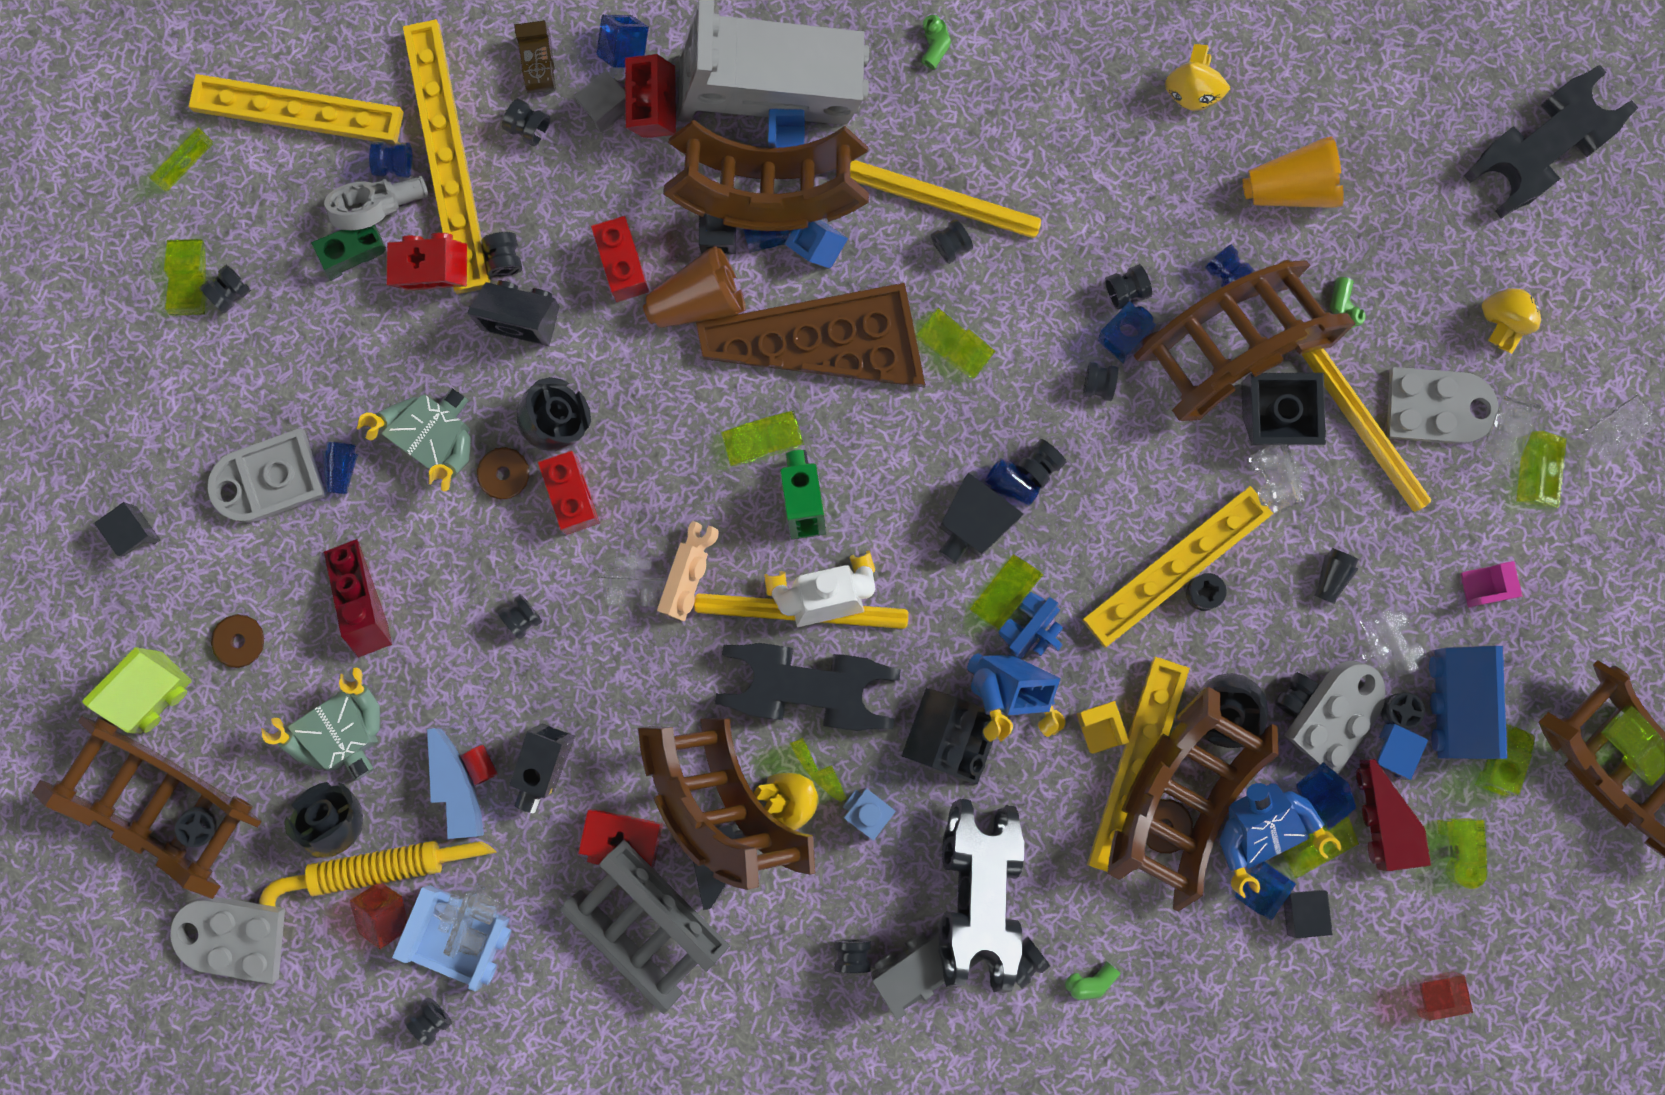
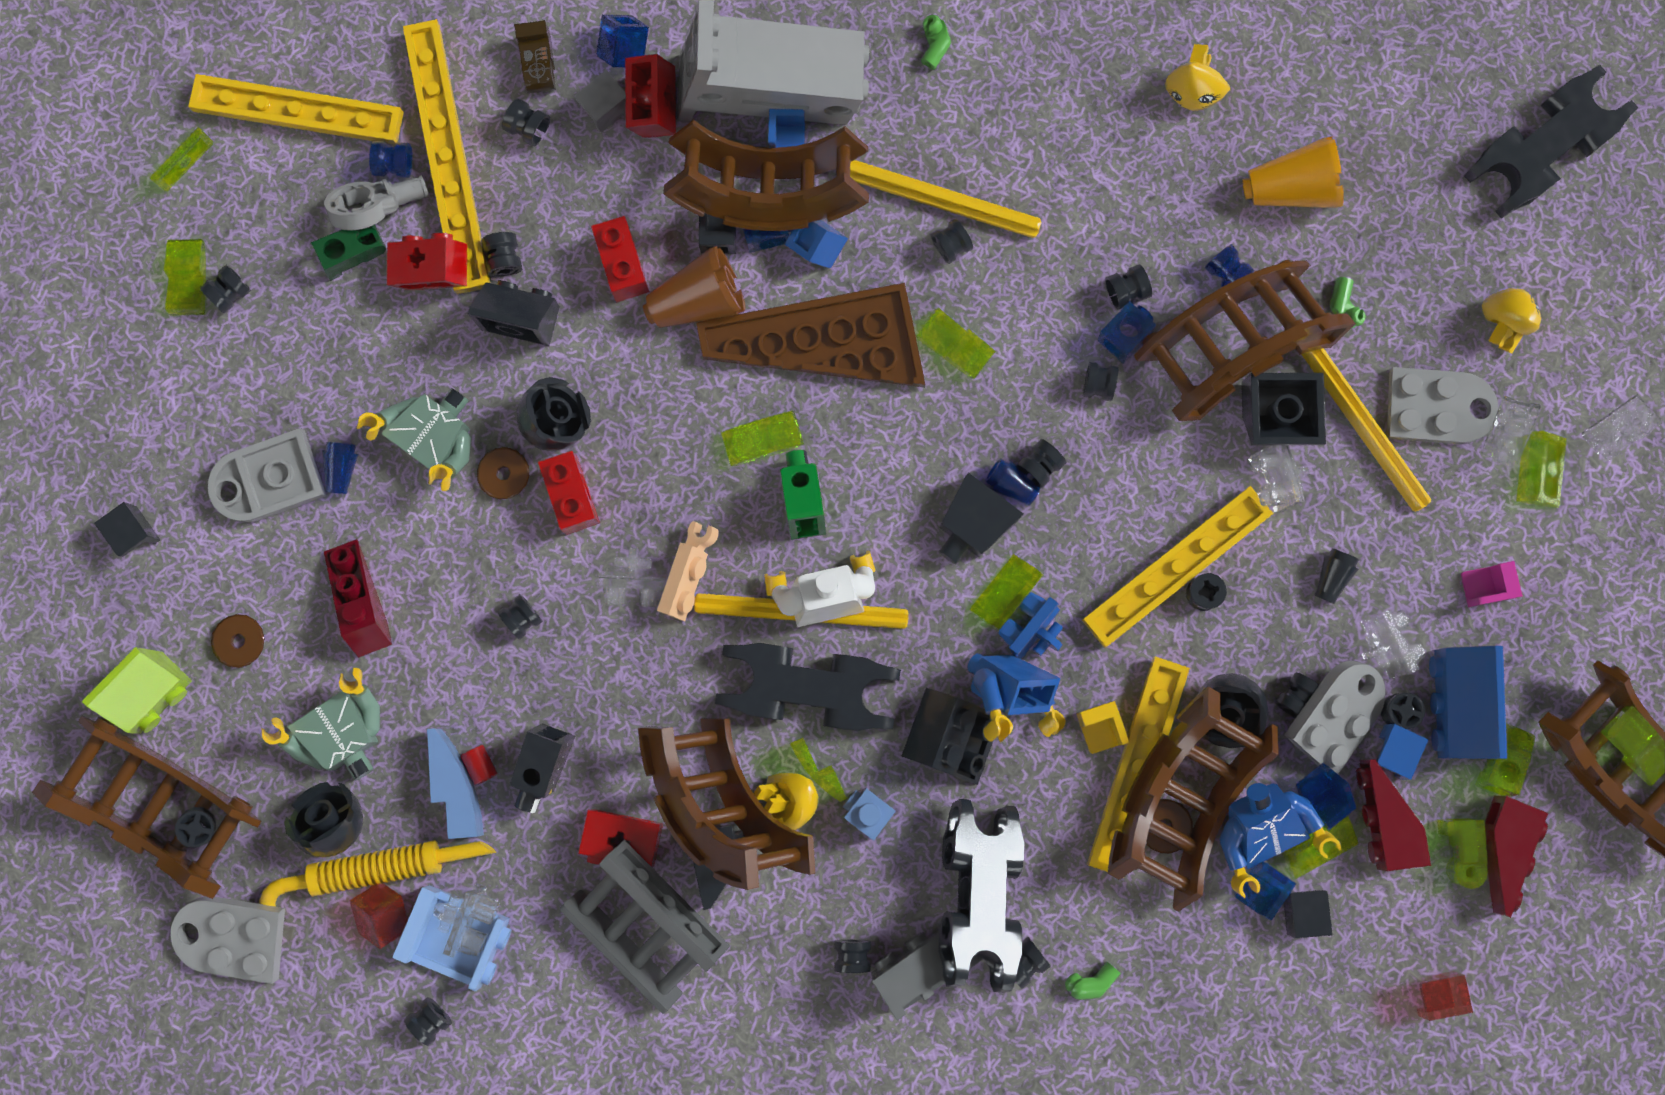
(1511, 840): none -> dark red slope

